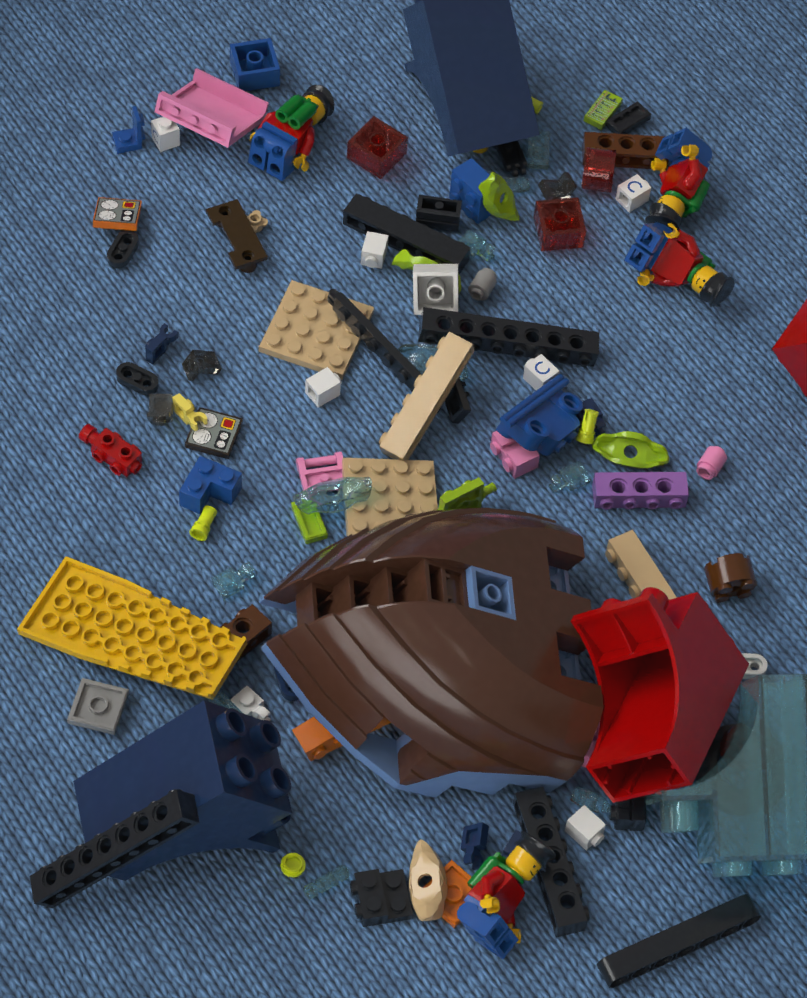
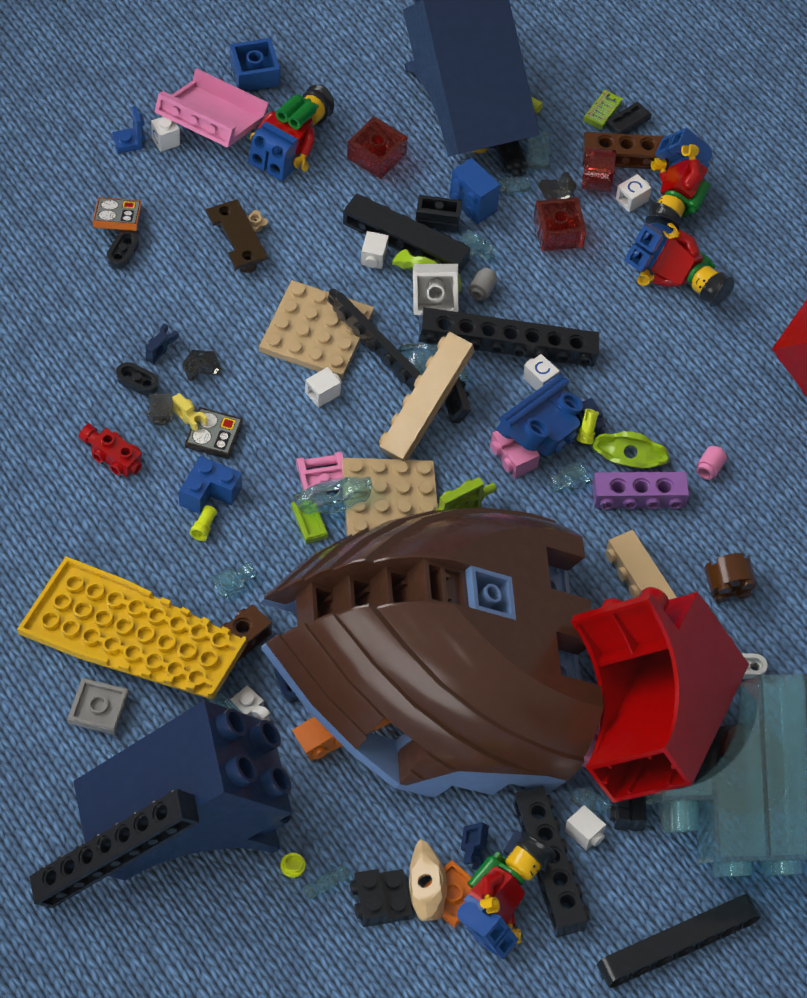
(492, 189): lime piece -> none

